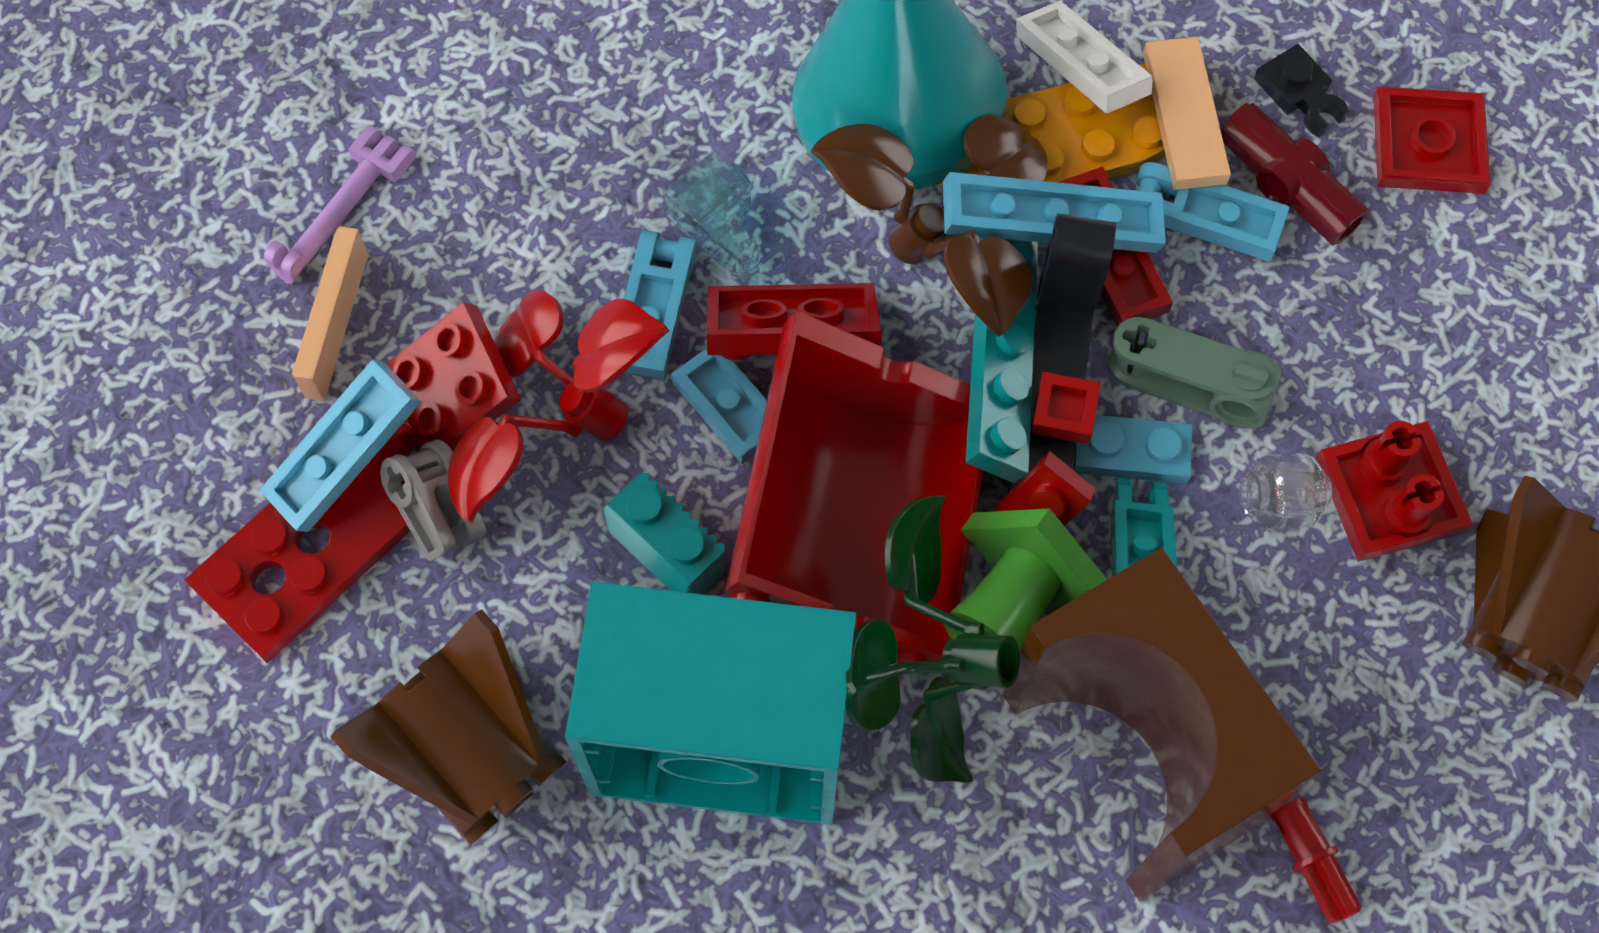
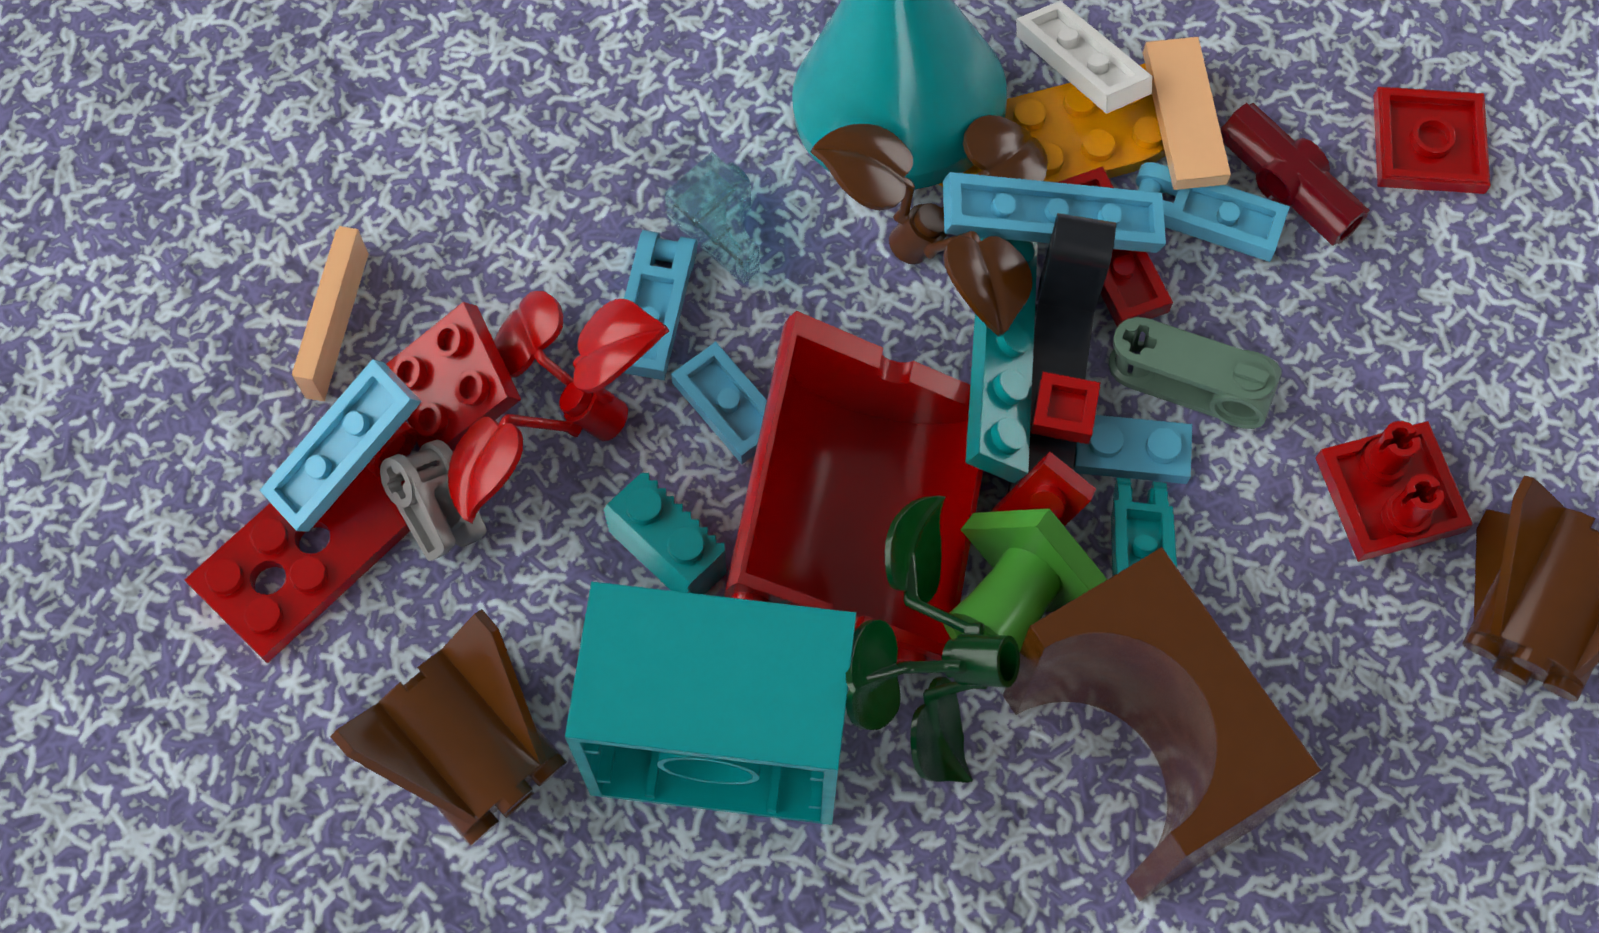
(372, 164): lavender hinge -> none
(751, 317): red plate -> none
(1285, 491): clear head -> none
(1300, 83): black plate -> none
(1316, 860): red axle -> none

